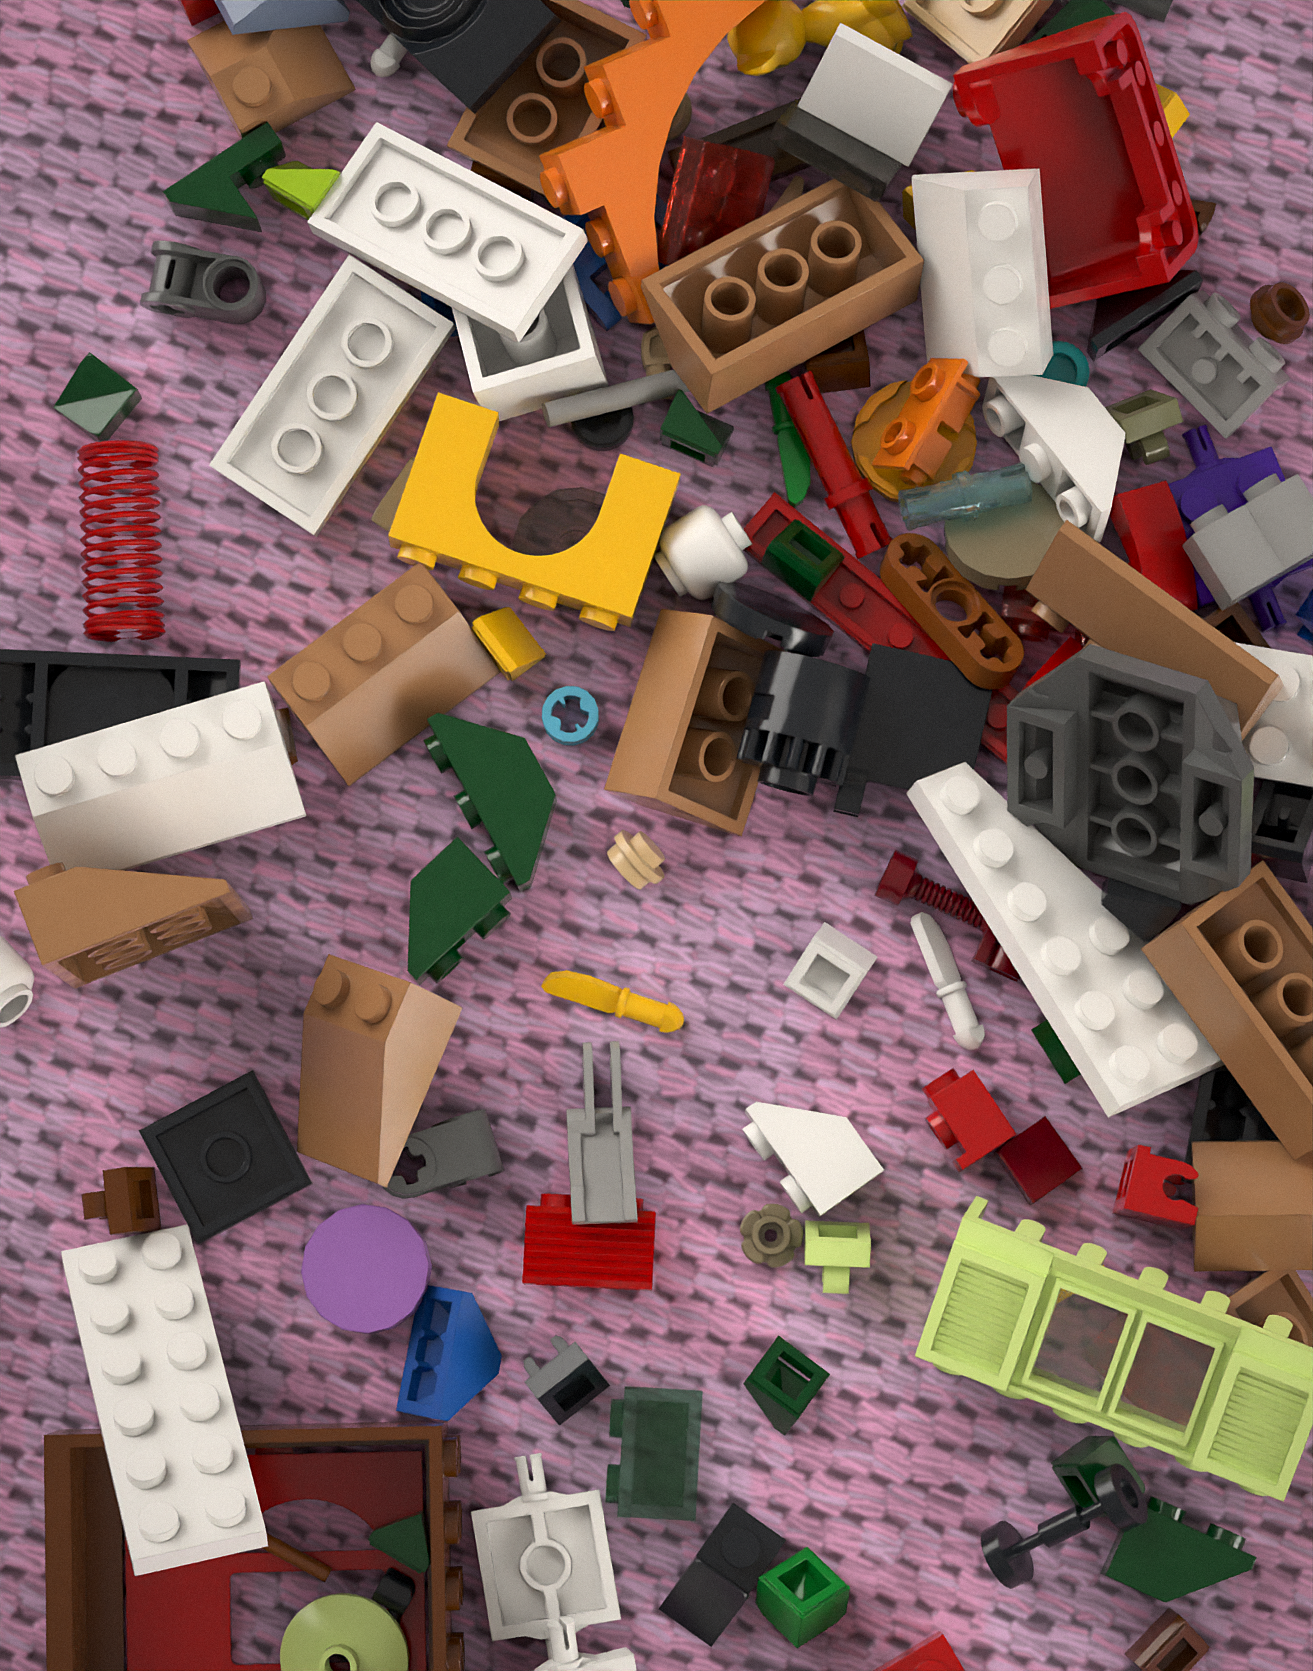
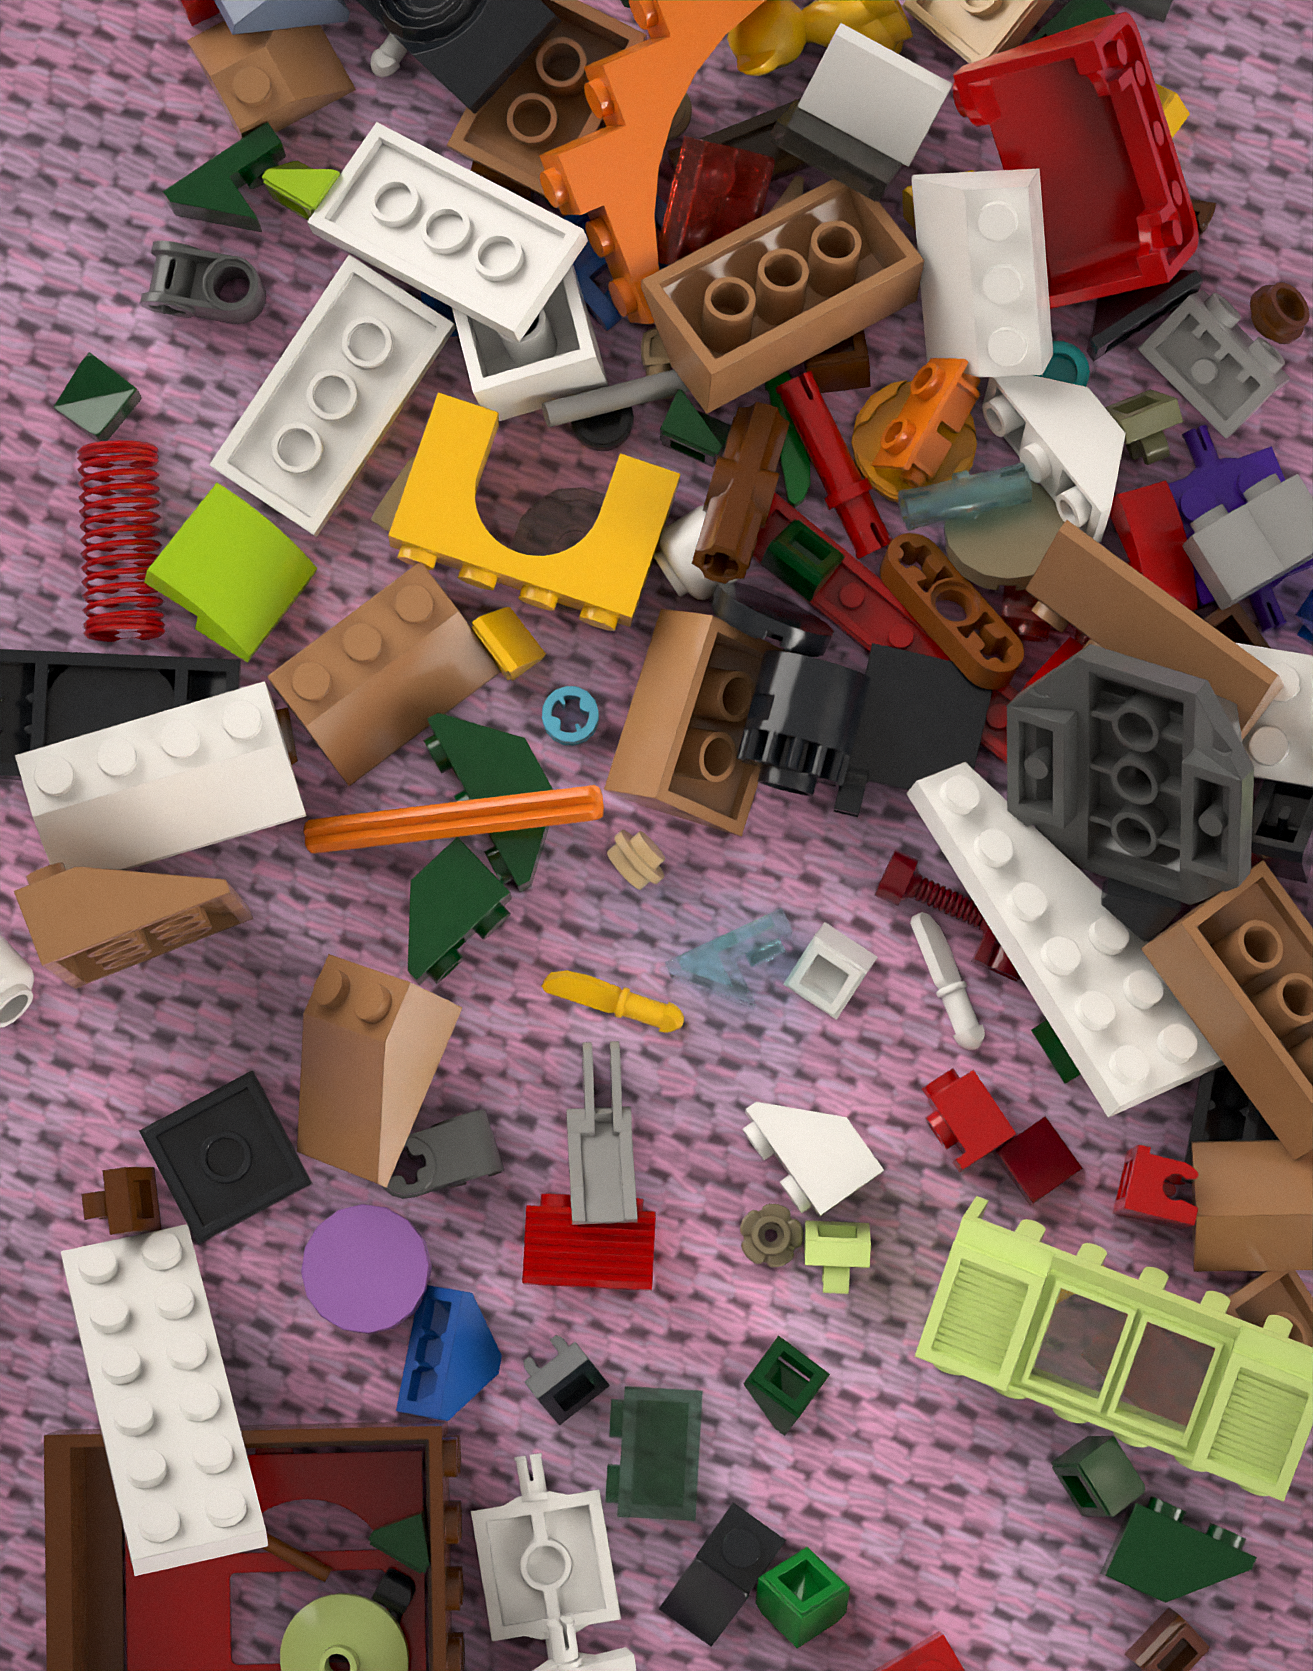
(231, 572): none -> lime slope
(454, 819): none -> orange axle
(714, 964): none -> clear light blue slope
(740, 493): none -> reddish brown piece
(1009, 1553): black wheel -> none

